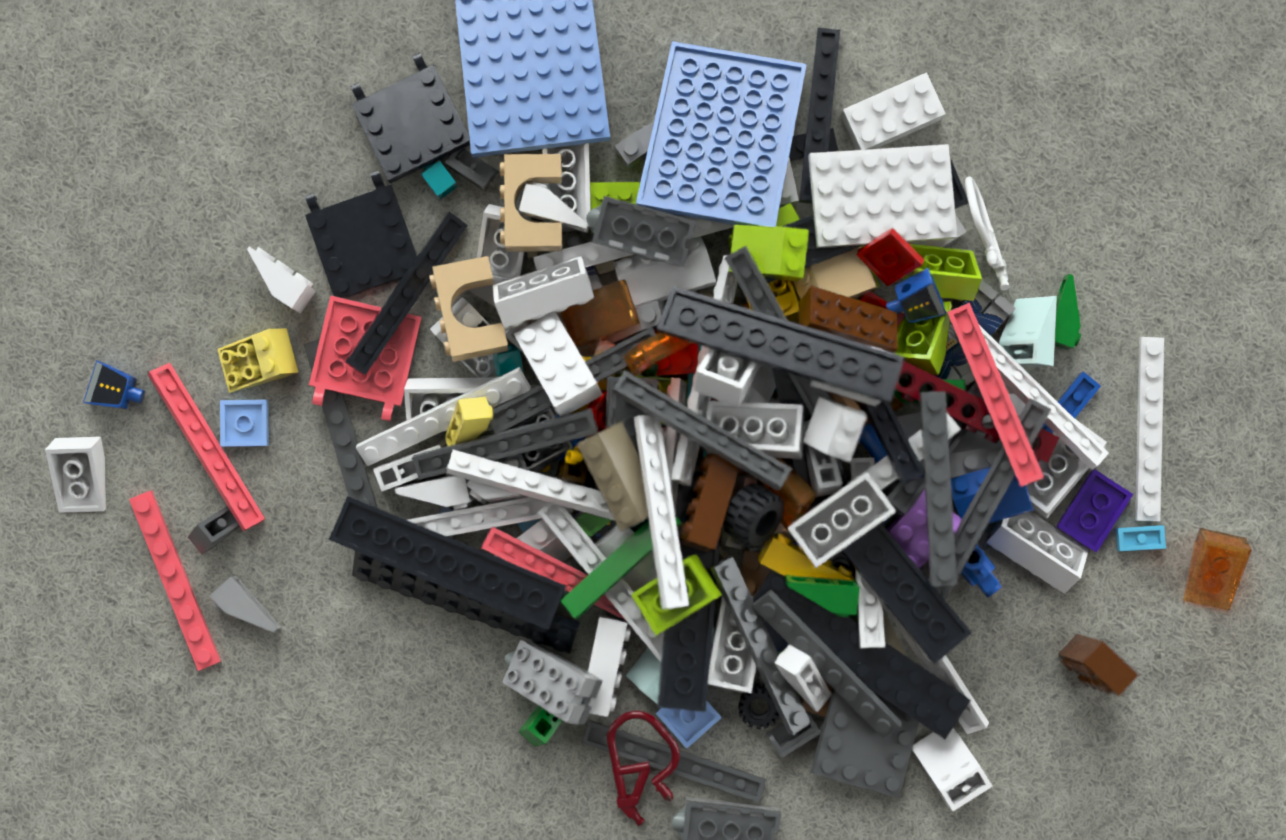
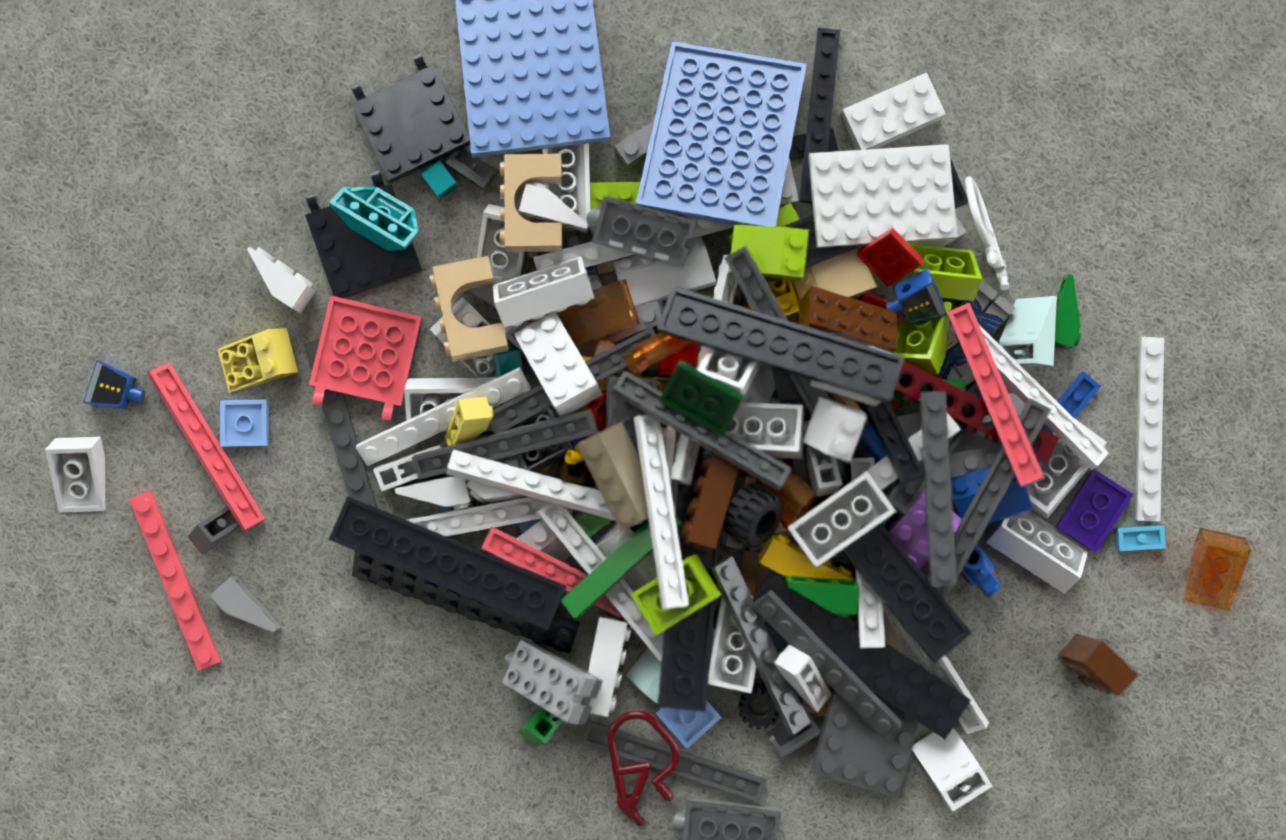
(376, 216): none -> teal wedge
(405, 294): black plate -> none
(701, 398): none -> dark green plate

